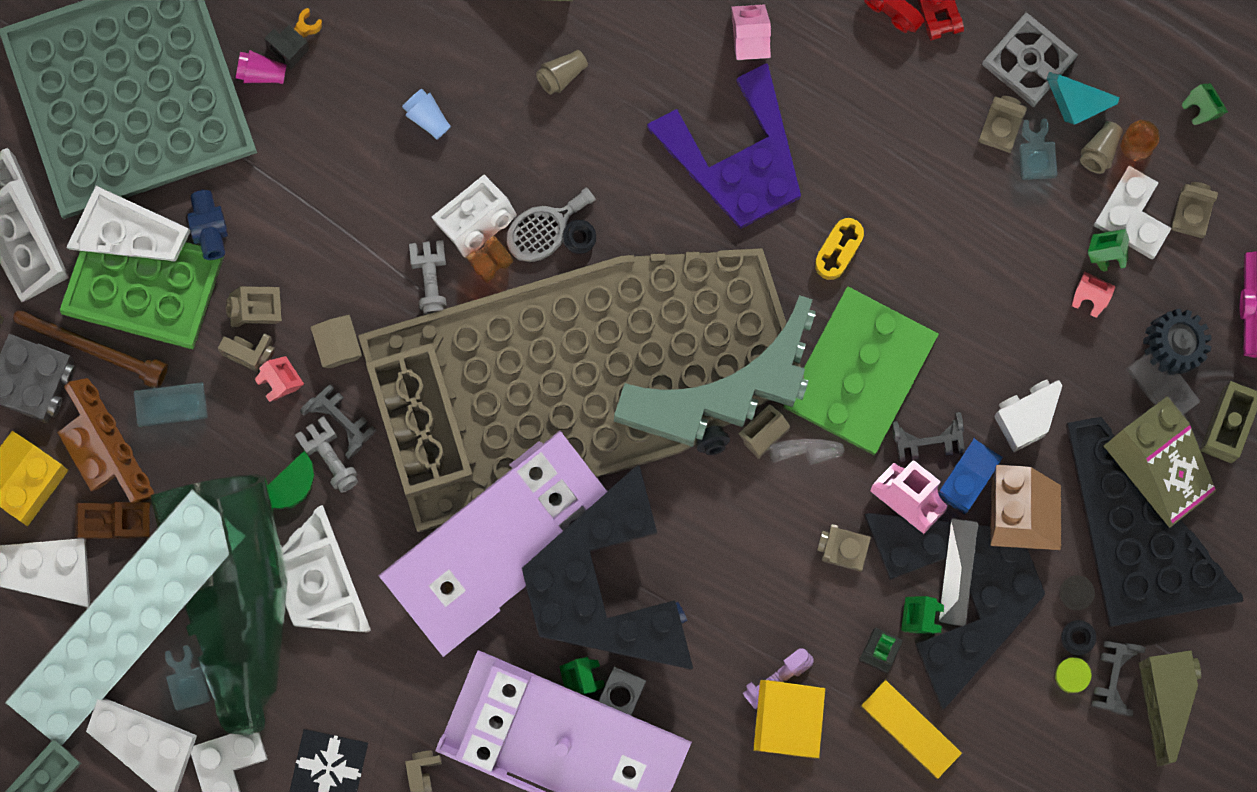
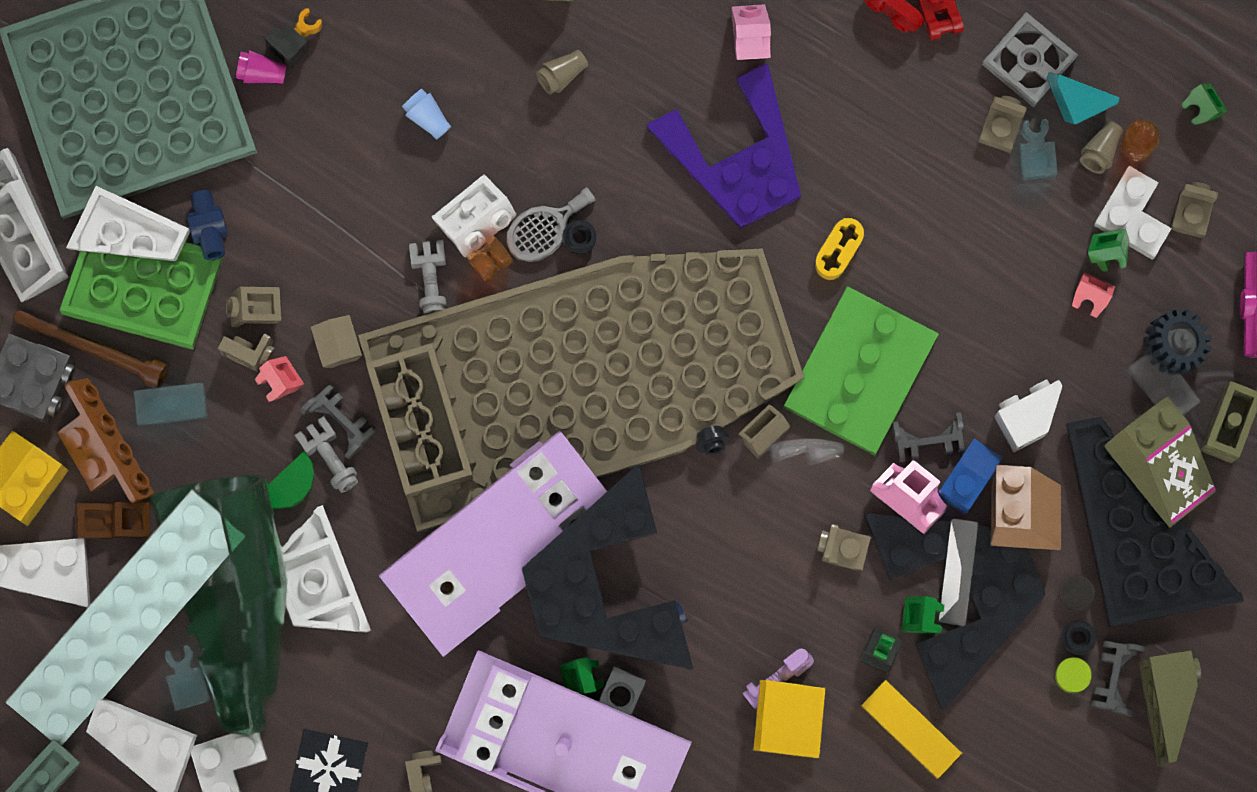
(680, 412): sand green arch -> none

